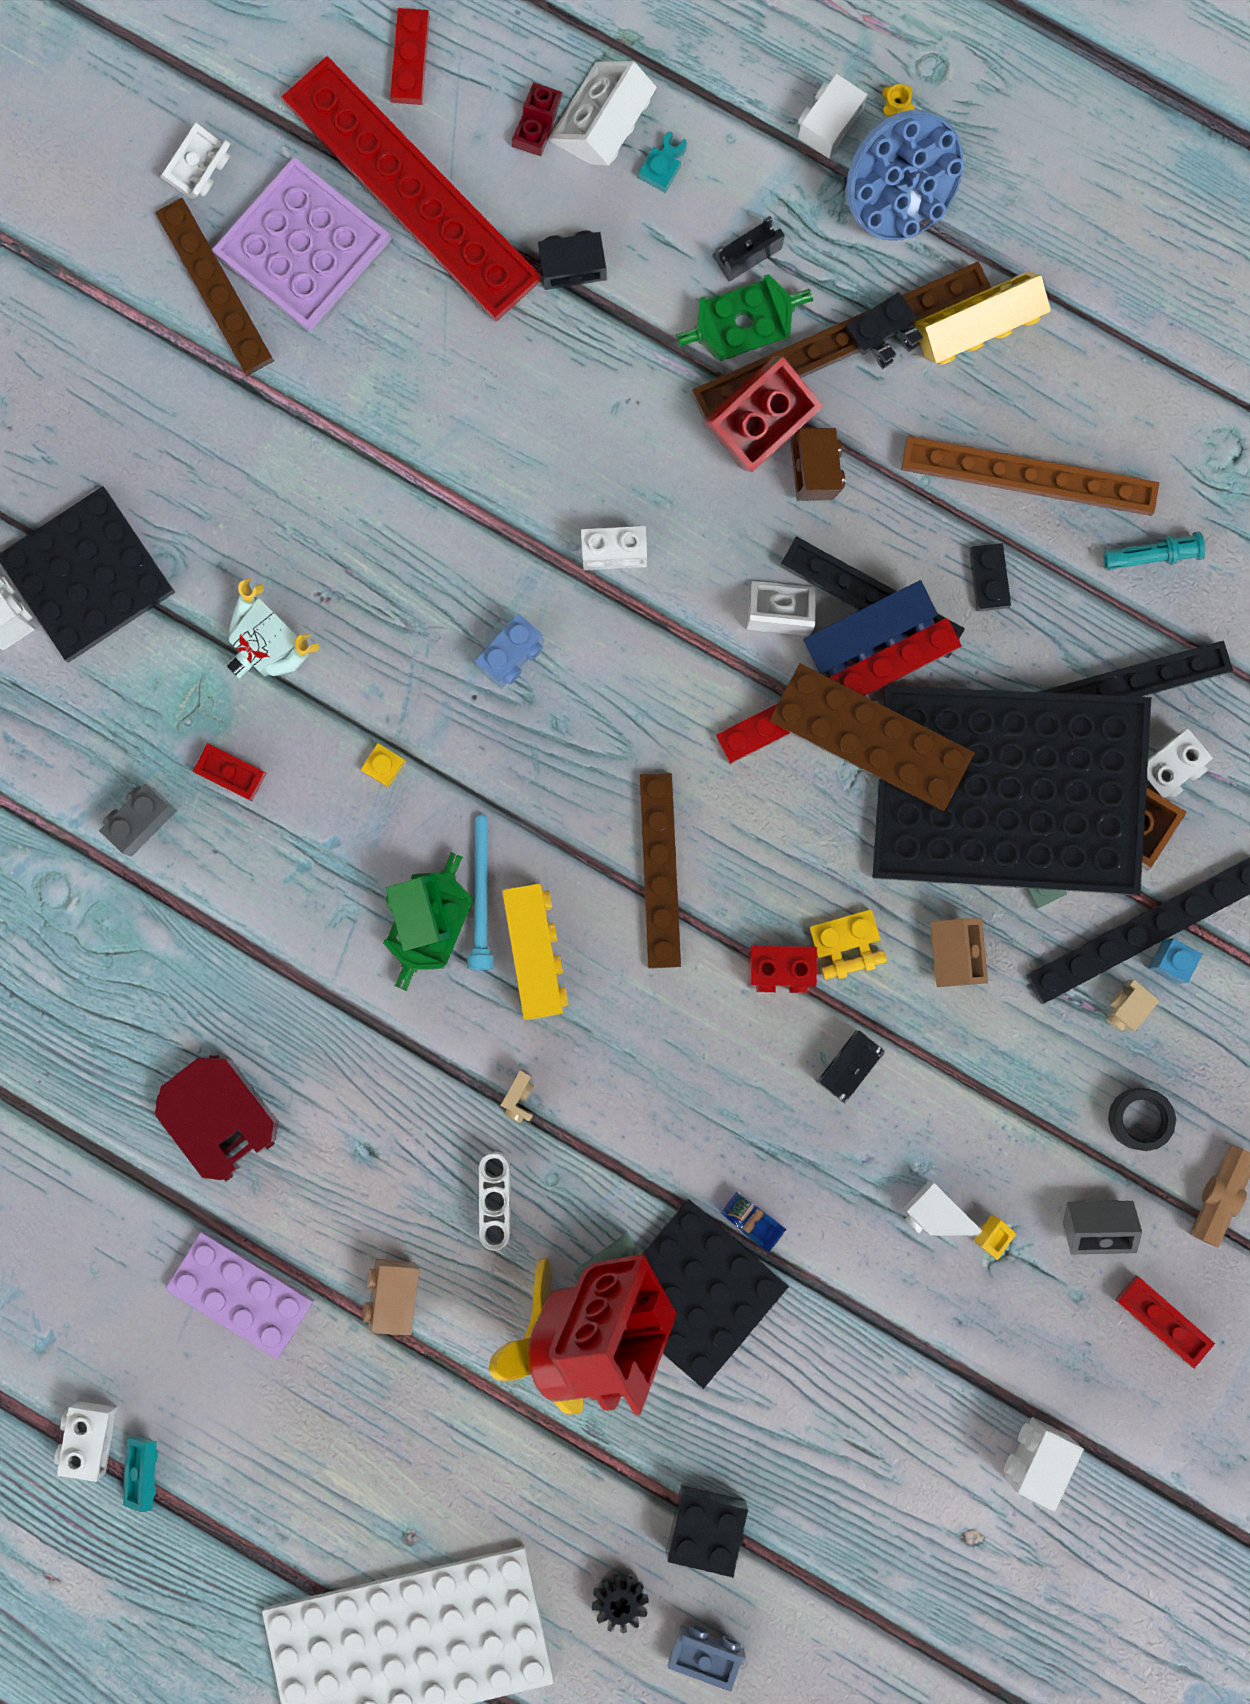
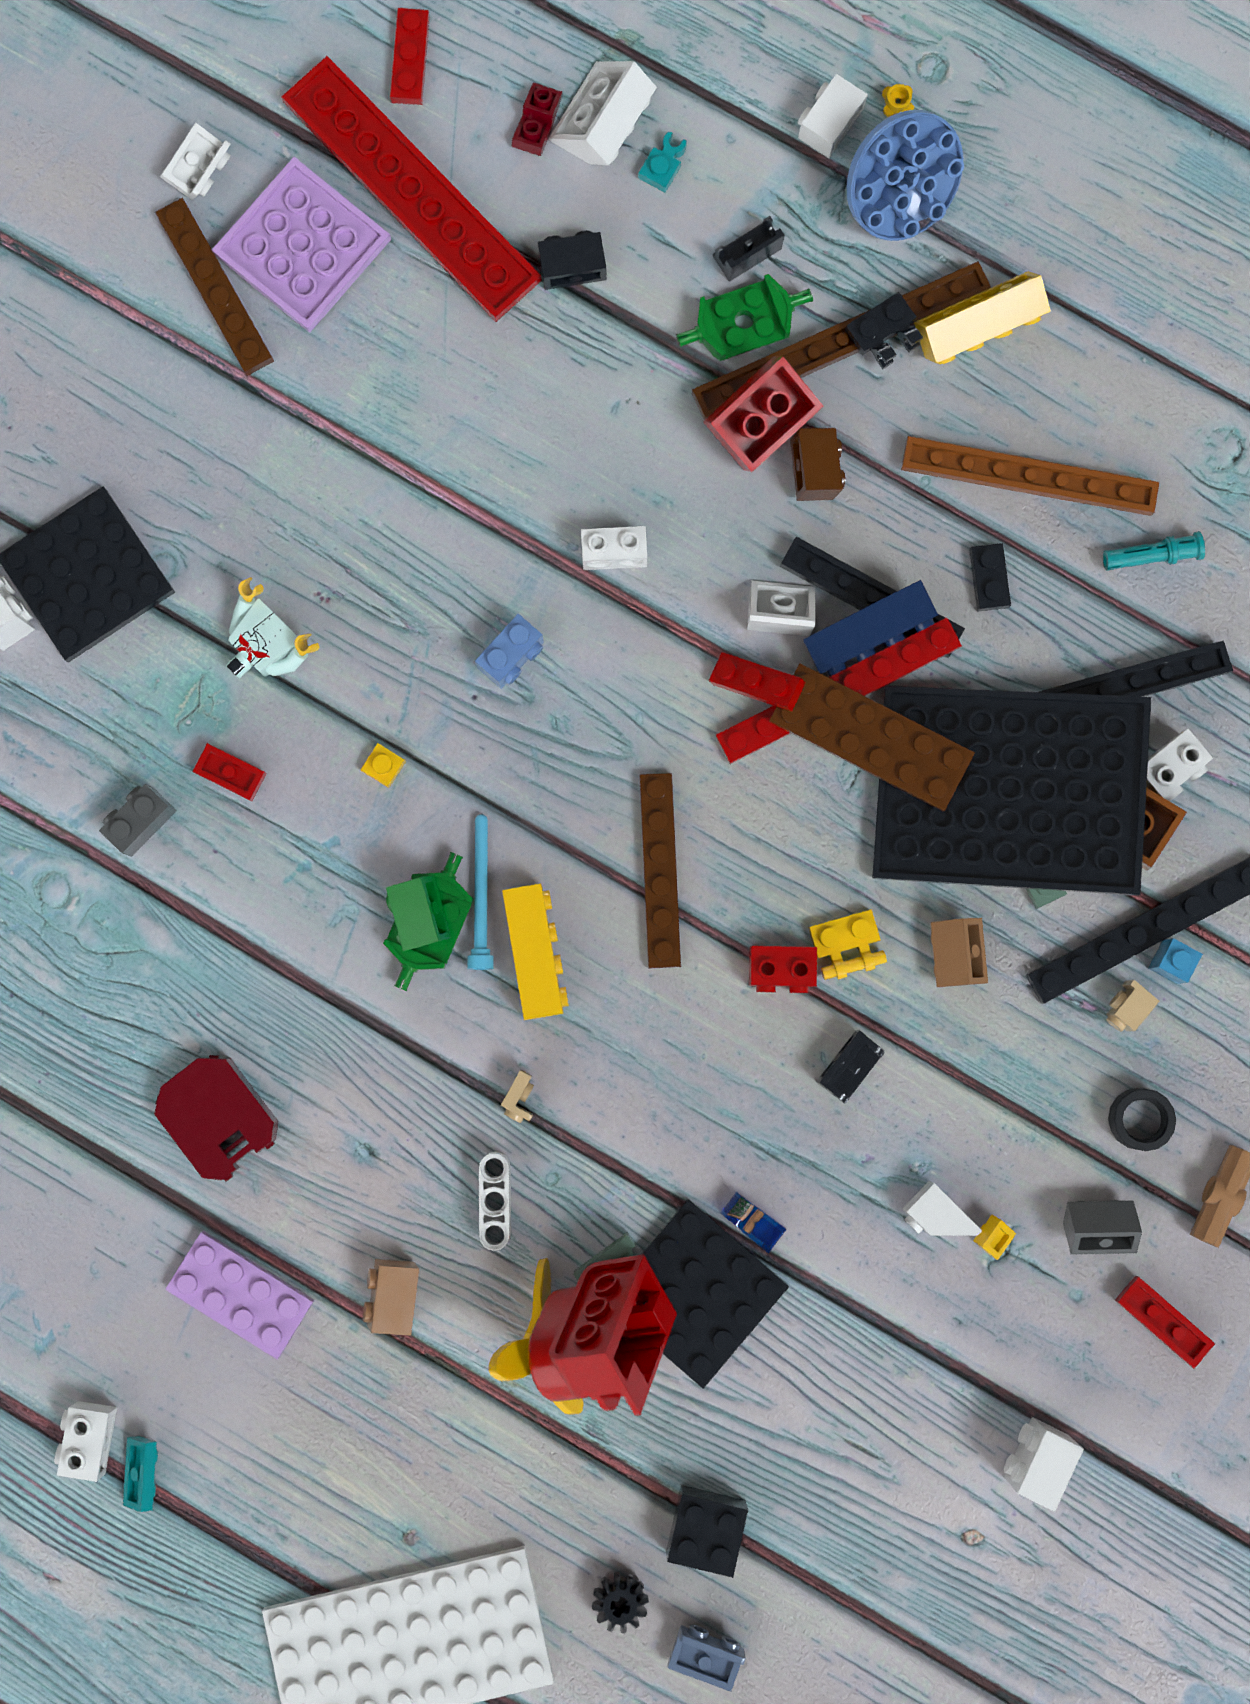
(757, 681): none -> red plate

